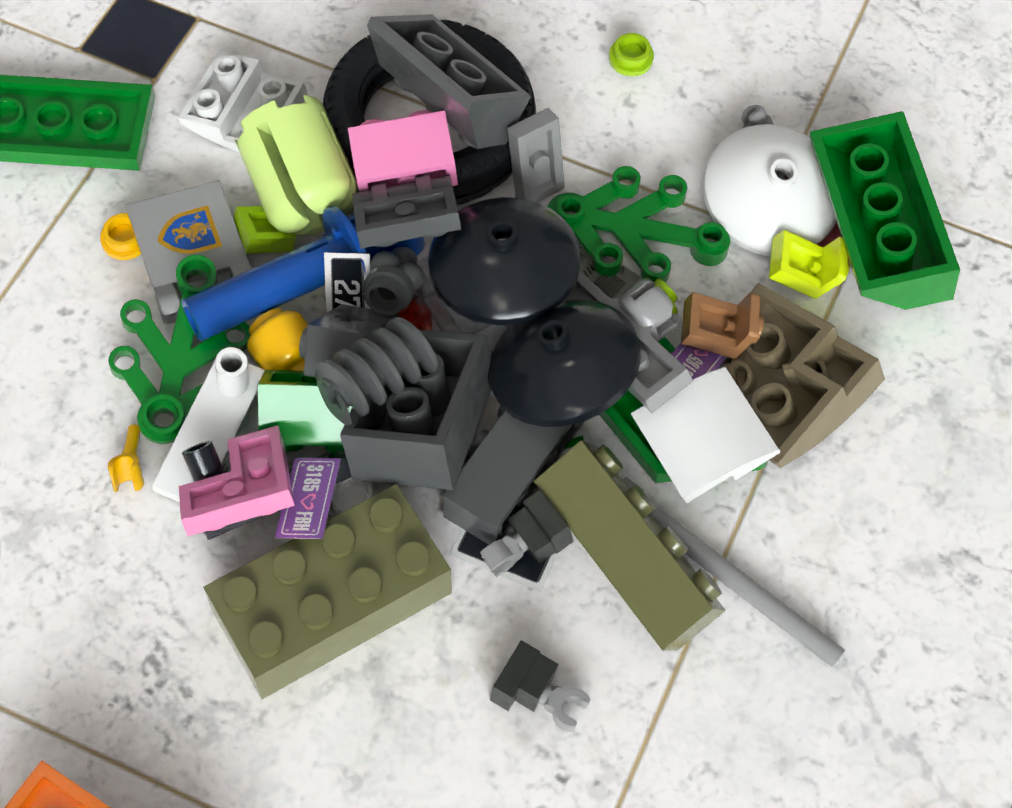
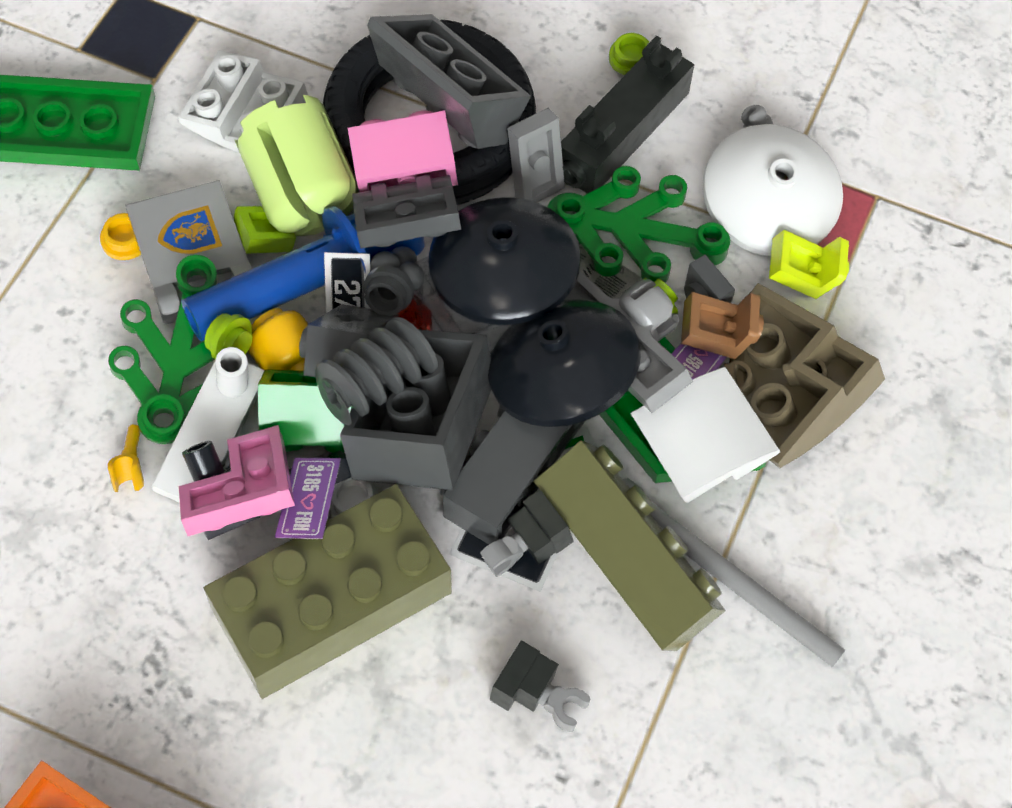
(228, 332): none -> lime plate
(625, 116): none -> pearl dark grey brick
(707, 280): none -> dark grey plate
(886, 212): green slope -> none

